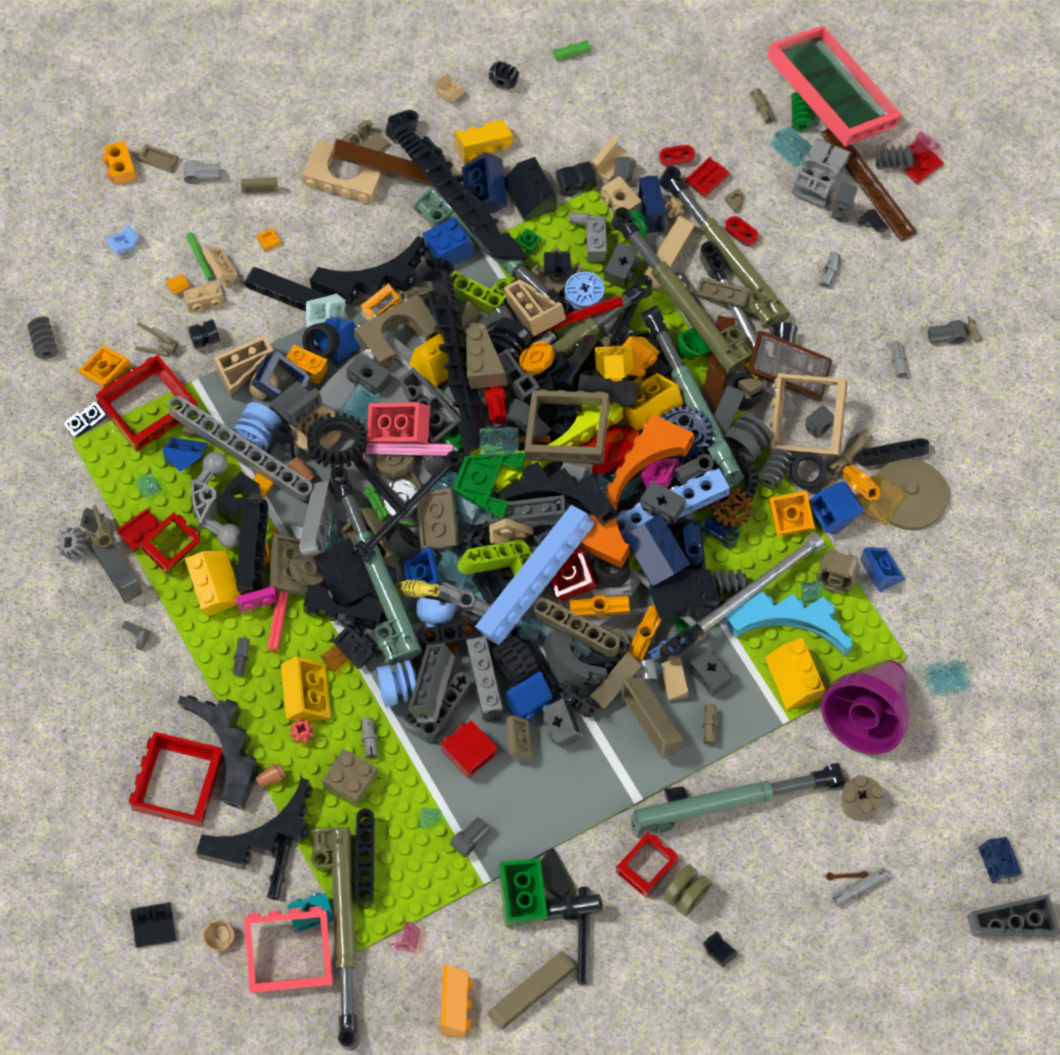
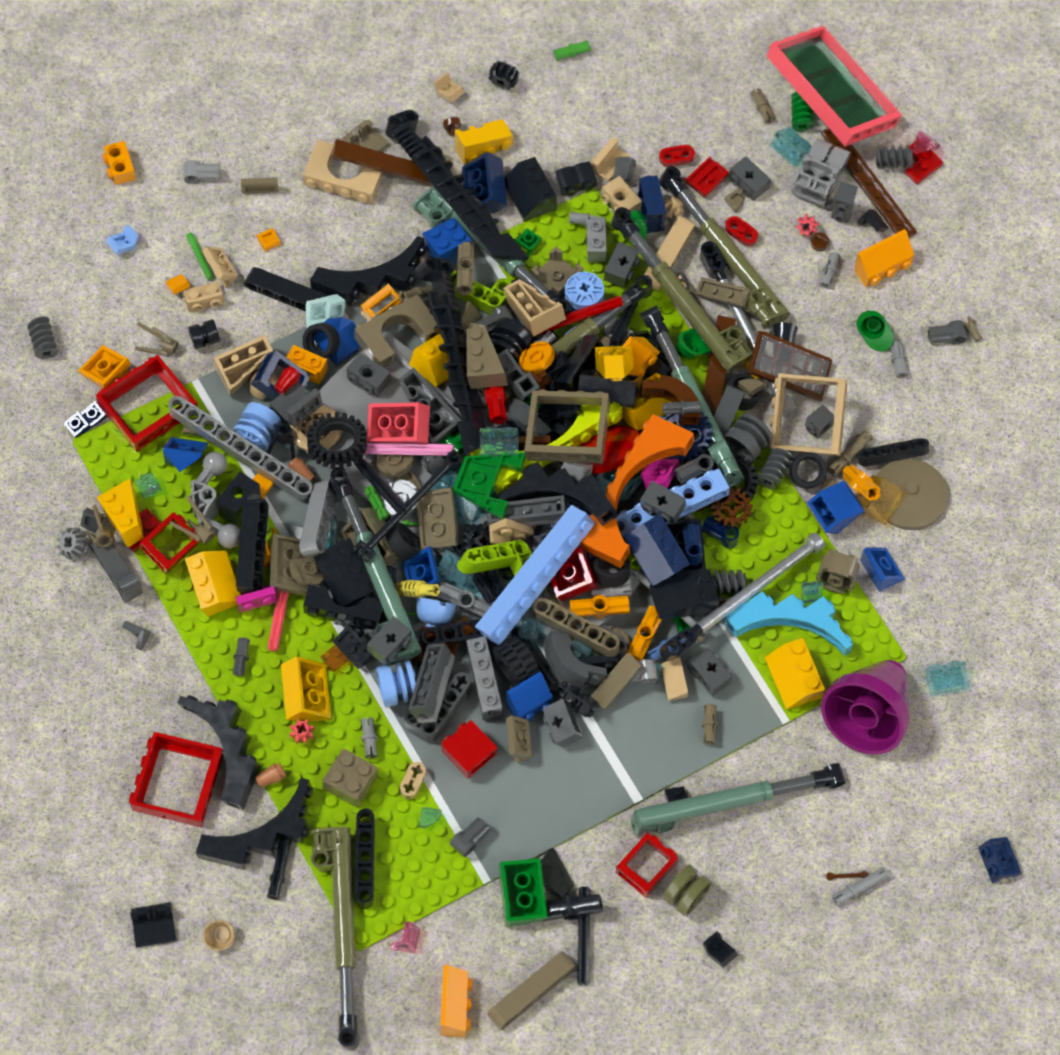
(123, 512): none -> yellow wedge
(158, 158): dark tan tile -> none
(202, 532): none -> dark tan plant
(287, 379): none -> red cone
(293, 983): coral window -> none
(314, 901): teal brick -> none
(358, 403): clear light blue bracket -> none
(391, 631): none -> dark grey brick
(417, 782): none -> tan beam
(451, 123): none -> reddish brown tile
(465, 268): none -> dark tan piece
(541, 379): none -> reddish brown tile
(557, 263): black wheel -> none
(651, 716): dark tan piece -> none
(674, 391): none -> reddish brown arch
(681, 407): none -> dark grey axle
(749, 178): none -> dark grey brick
(791, 513): light orange slope -> none
(804, 230): none -> coral gear
(819, 241): none -> reddish brown tile
(870, 792): dark tan brick -> none
(875, 330): none -> green piece
(884, 259): none -> light orange slope
(1020, 918): dark grey wedge -> none

